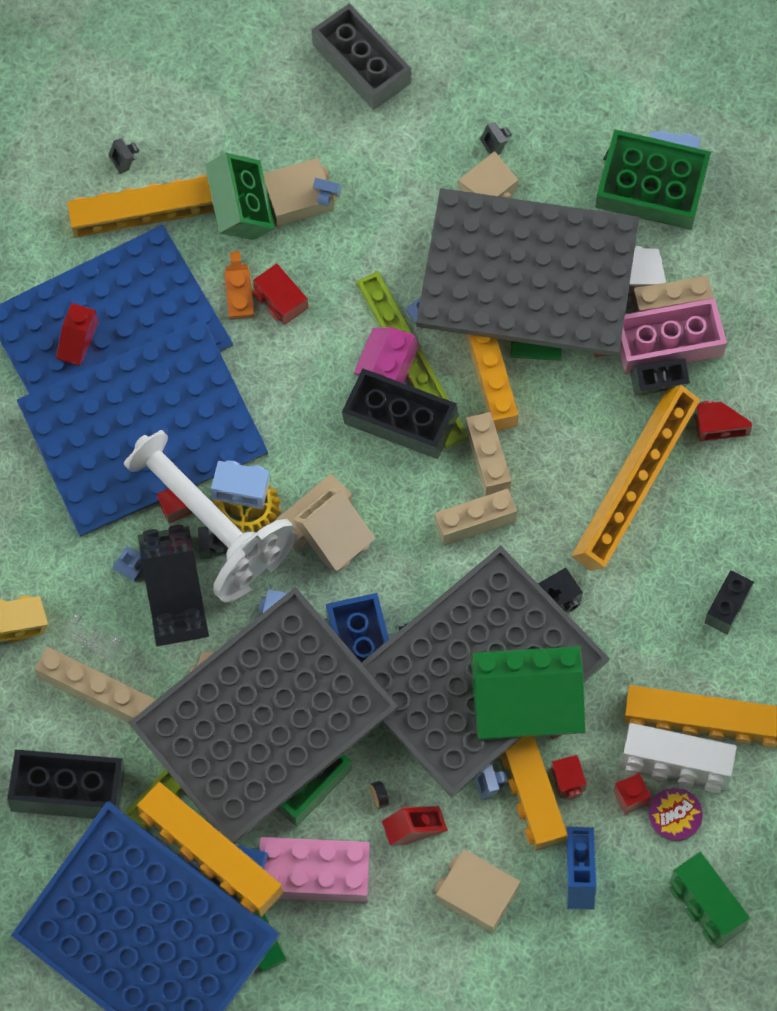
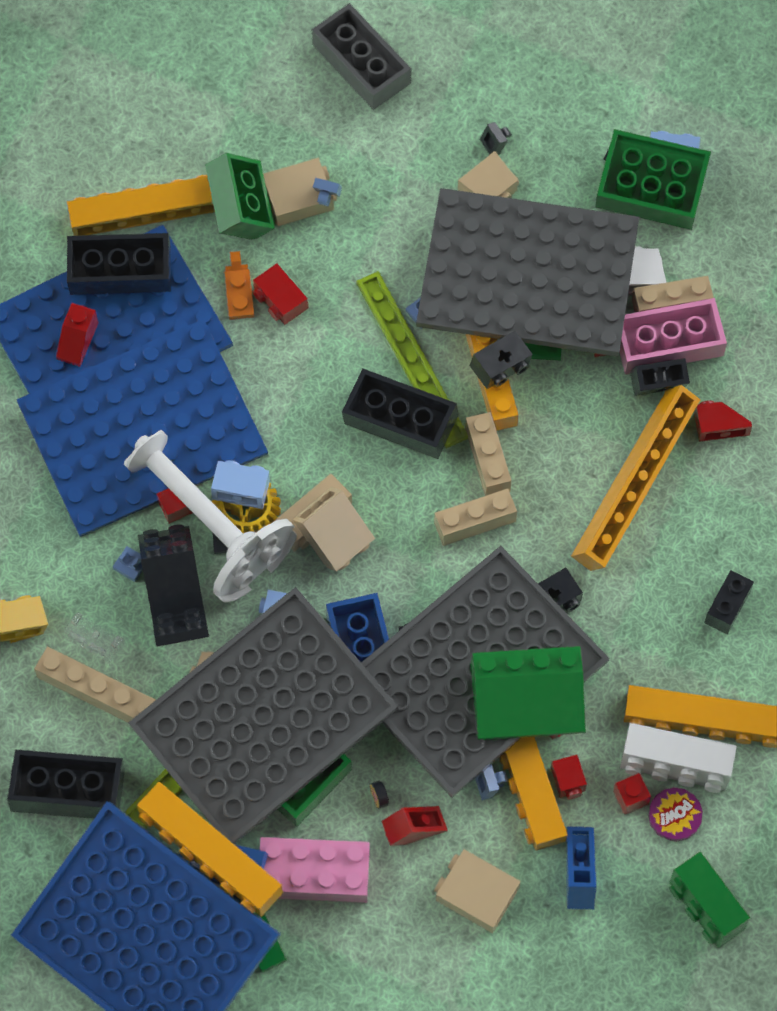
(119, 263): none -> black brick
(122, 154): black tile -> none
(206, 543): black tile -> none
(388, 353): dark pink slope -> none
(501, 360): none -> black brick

